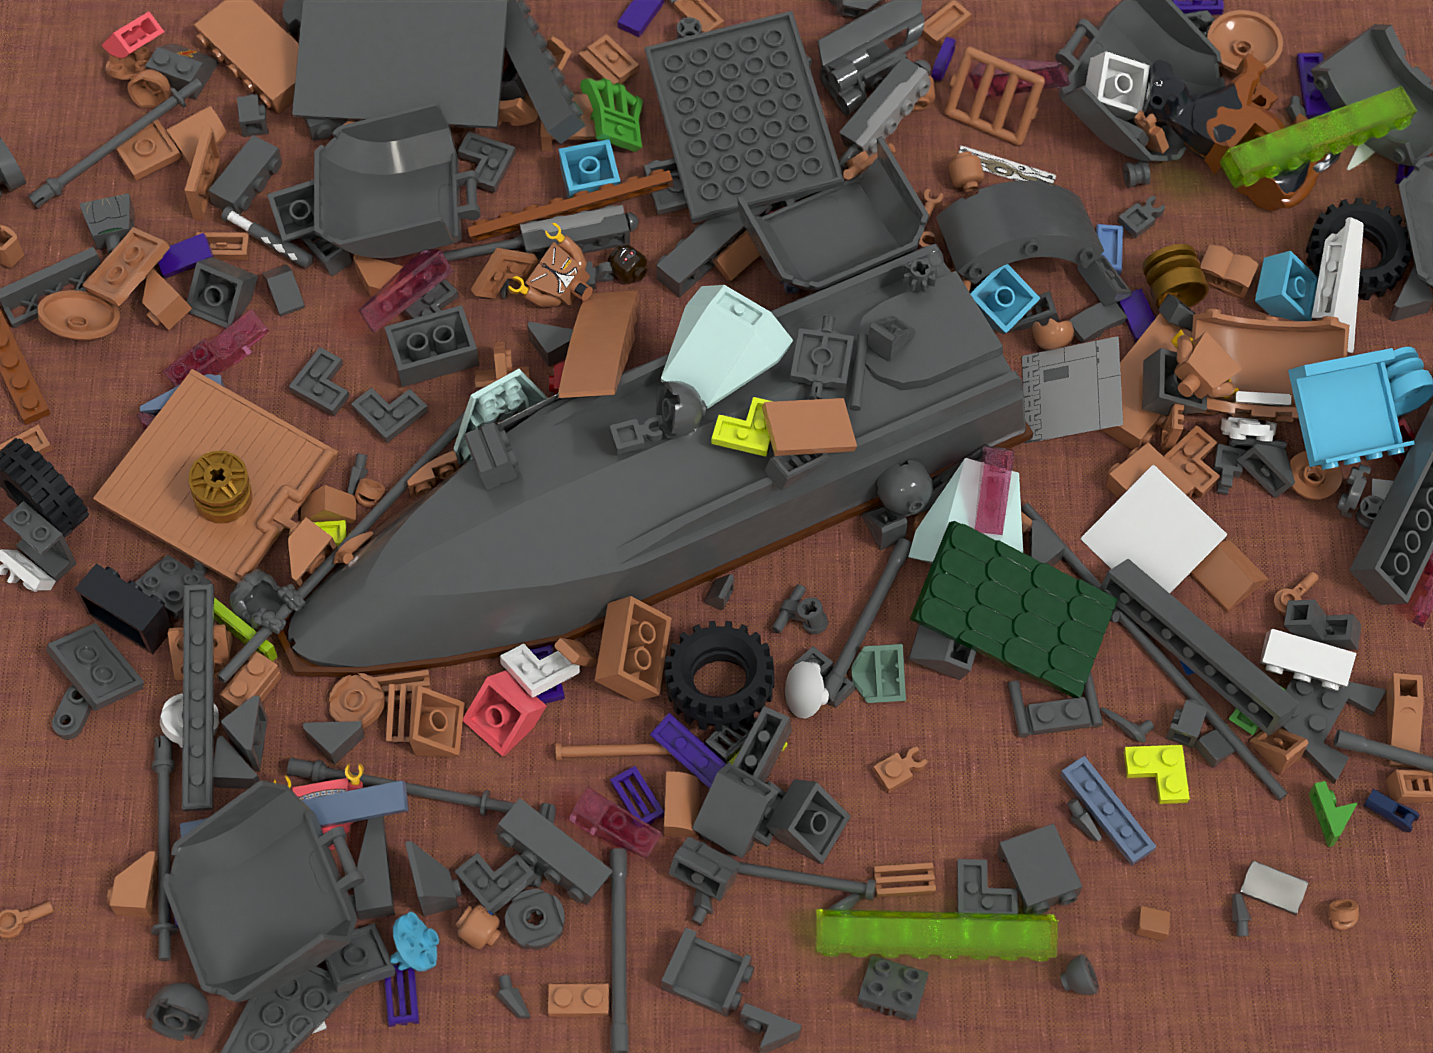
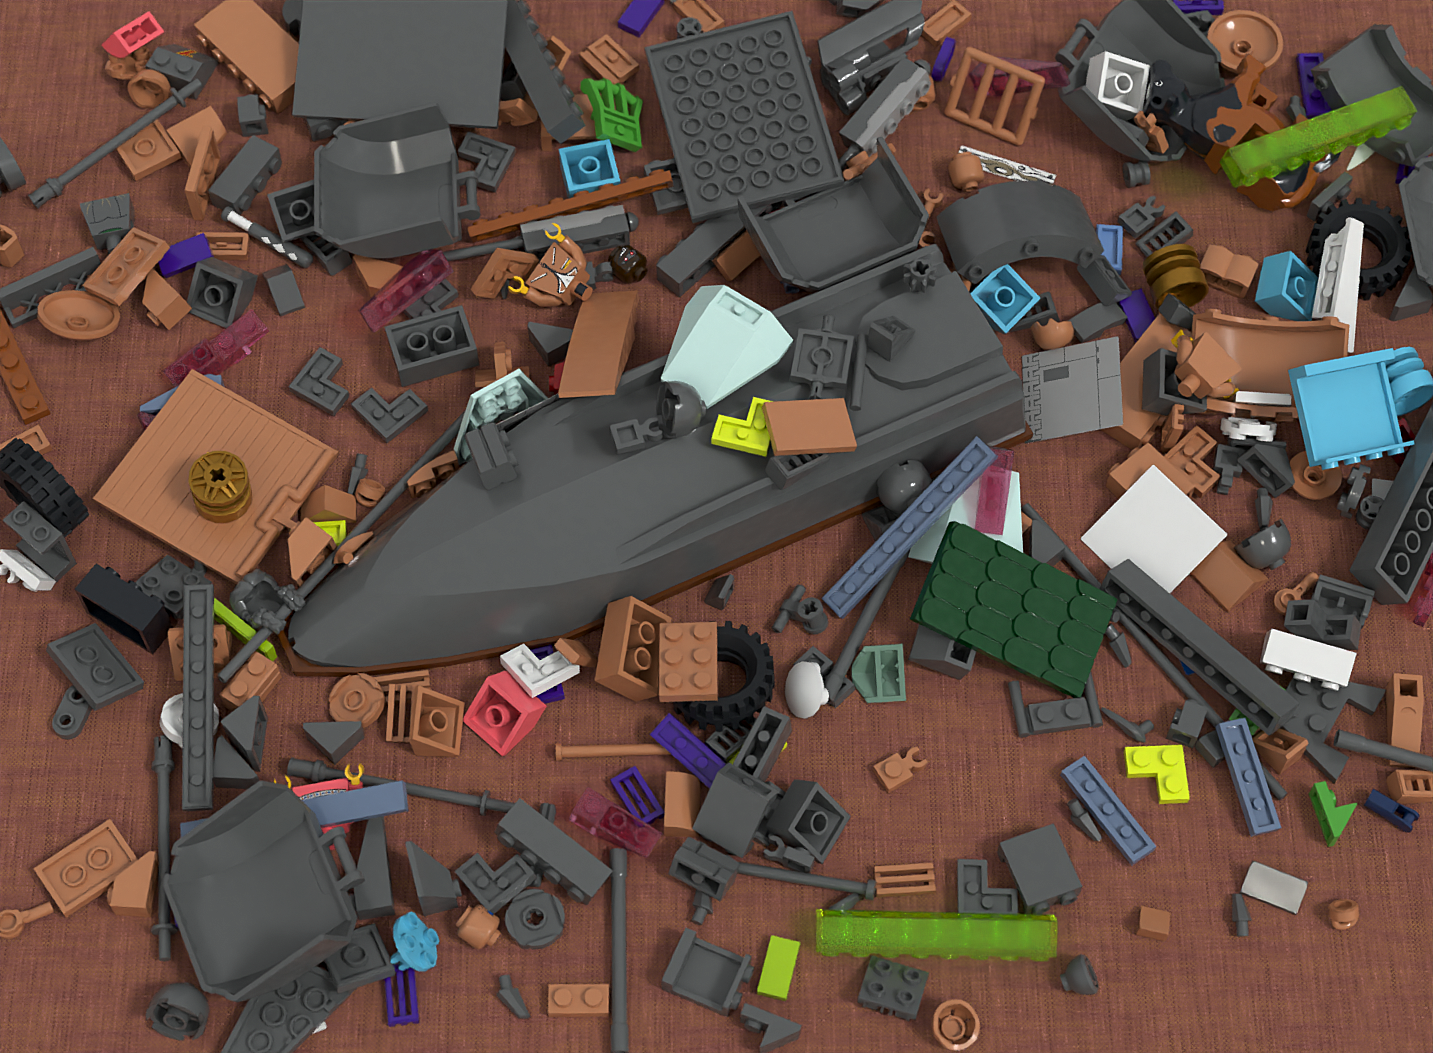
(86, 867): none -> nougat plate
(688, 662): none -> nougat plate
(778, 968): none -> lime tile
(792, 858): none -> dark grey plate
(909, 527): none -> sand blue tile
(952, 1027): none -> nougat helmet
(1119, 644): none -> dark grey bar
(1174, 220): none -> dark grey slope
(1248, 777): none -> sand blue plate
(1263, 507): none -> dark grey bar
(1266, 546): none -> dark grey cylinder
(1336, 191): none -> dark grey plate
(1342, 598): none -> dark grey hinge

